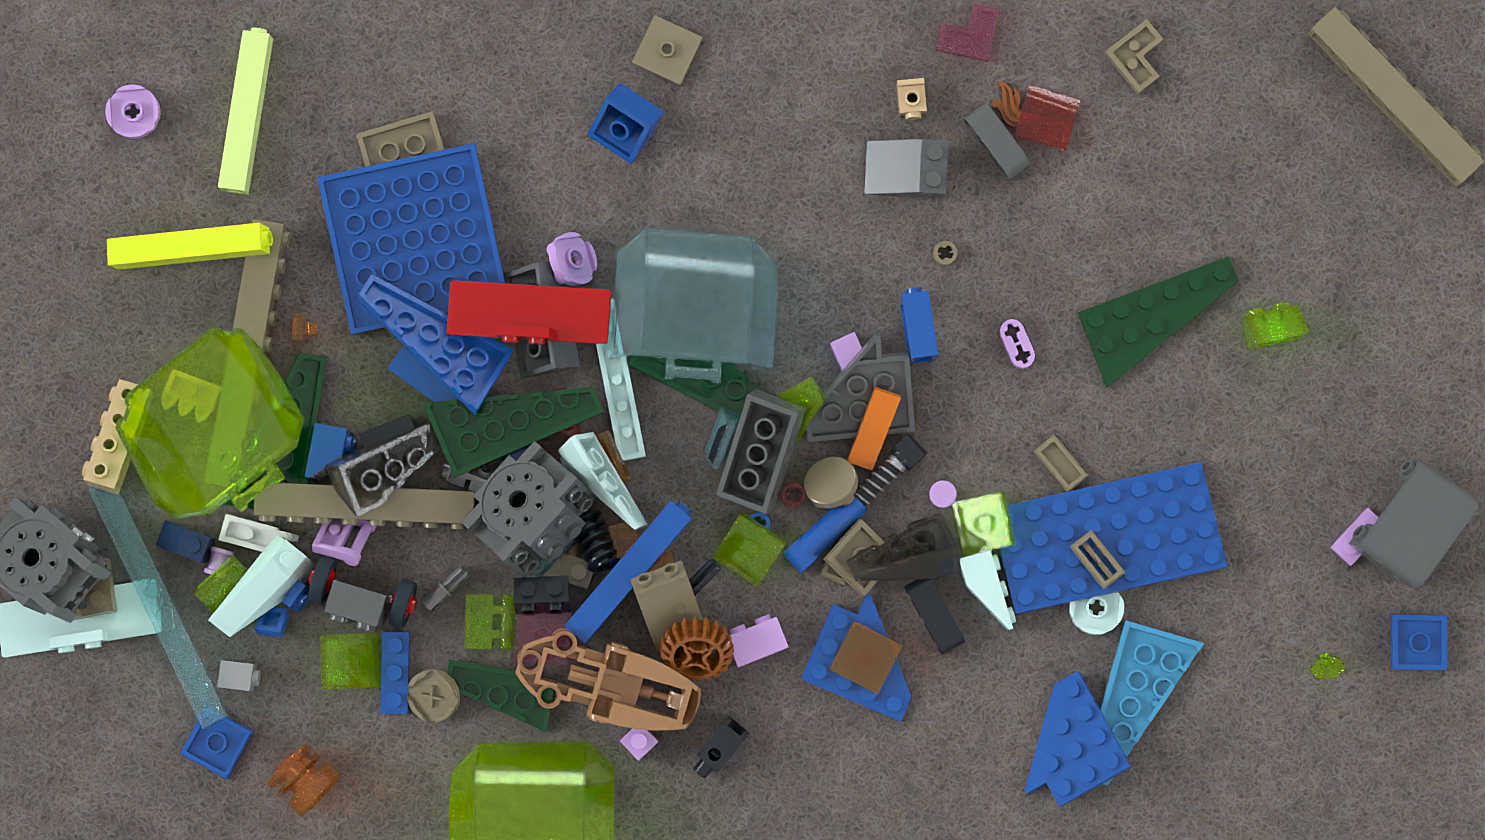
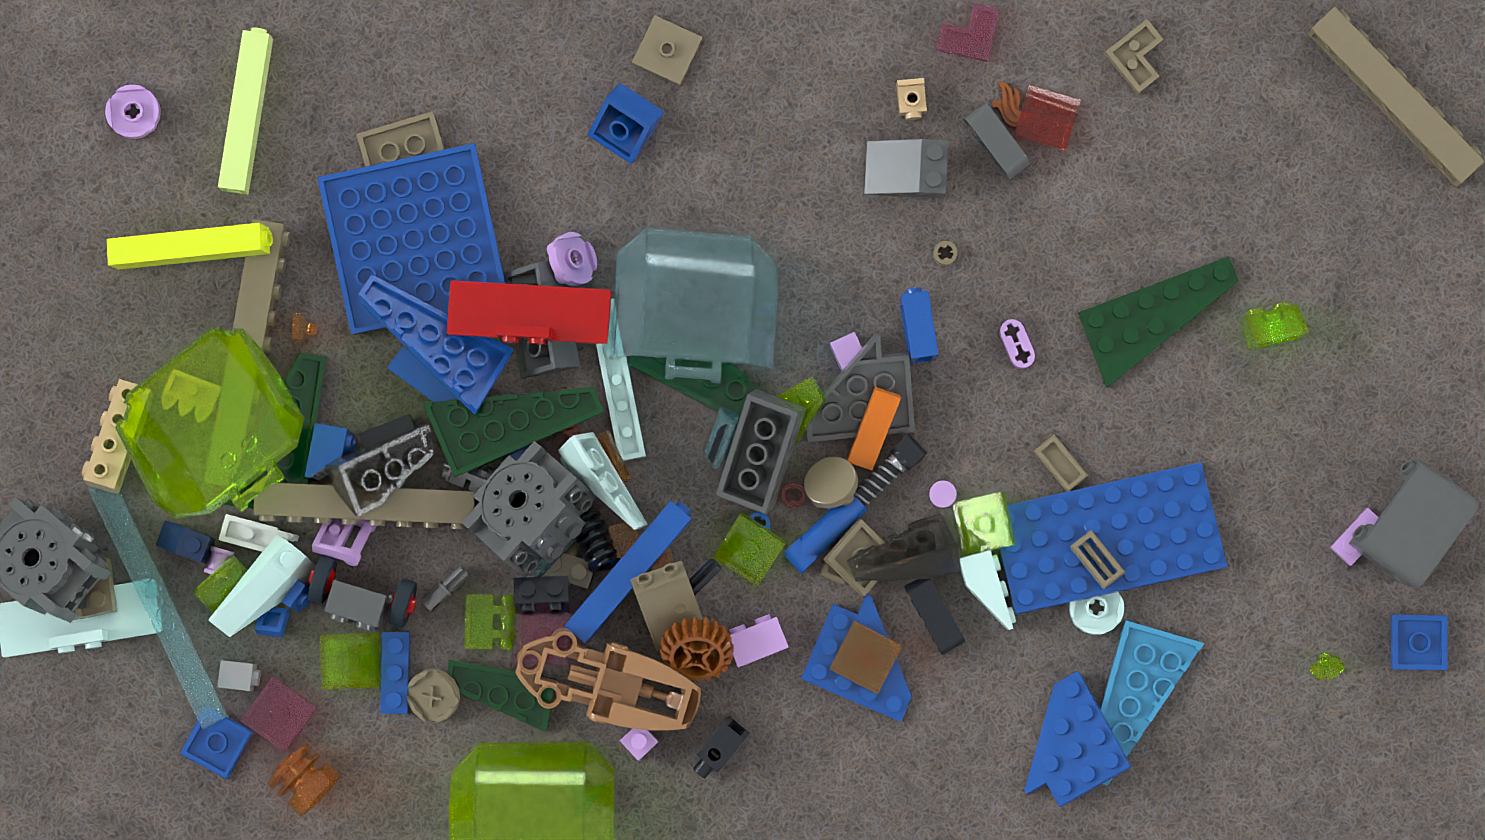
(279, 714): none -> clear pink plate

